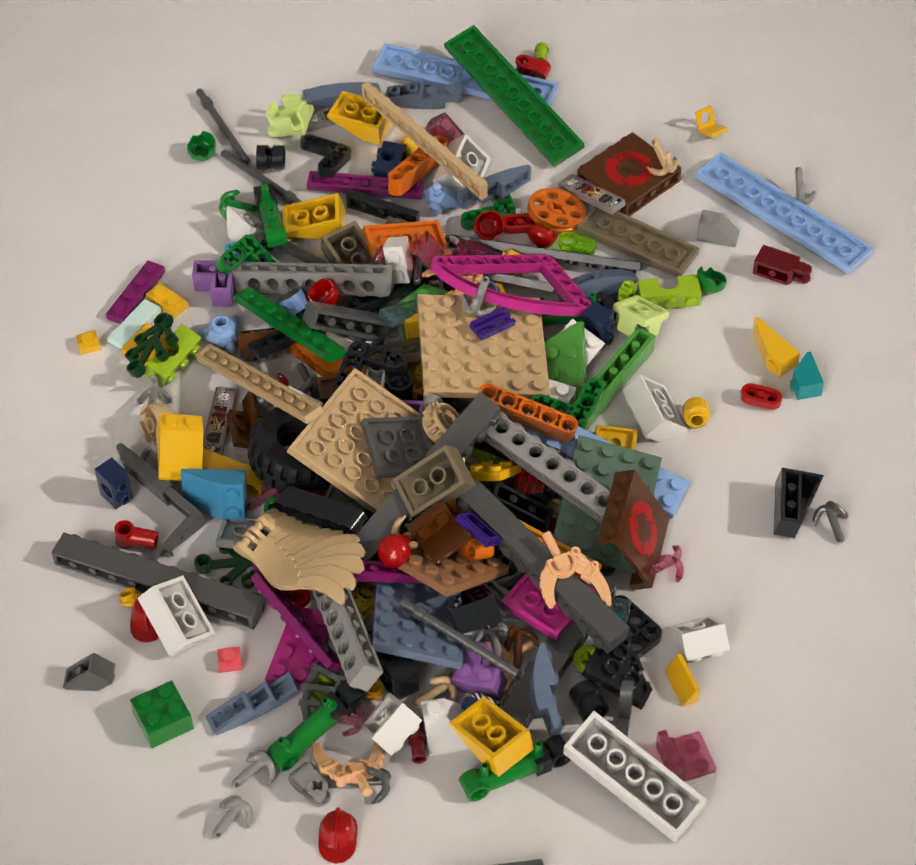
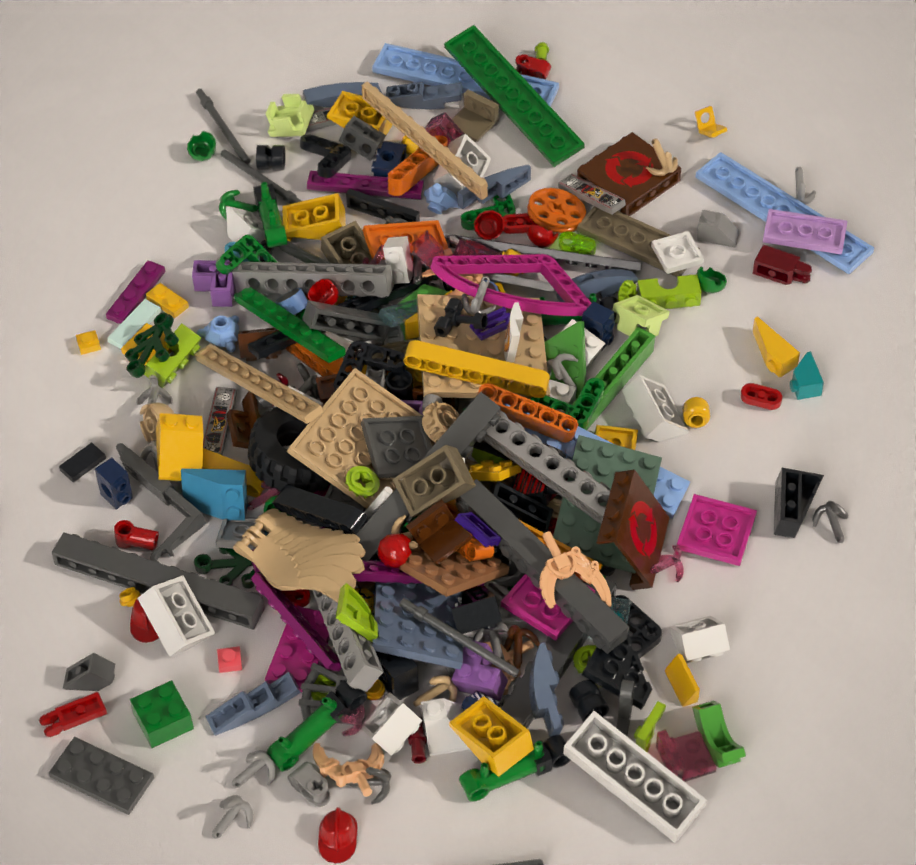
(73, 714): none -> red hinge
(82, 462): none -> black tile
(101, 775): none -> dark grey plate
(355, 613): none -> lime plate
(362, 138): none -> dark grey brick
(367, 476): none -> lime gear
(375, 505): none -> white bar
(454, 318): none -> black bar
(476, 368): none -> yellow beam
(477, 115): none -> dark tan bracket
(513, 333): none -> white slope
(559, 370): none -> light grey piece
(646, 732): none -> lime plate
(677, 252): none -> white plate
(715, 734): none -> bright green arch
(716, 529): none -> dark pink plate
(805, 231): none -> lavender plate

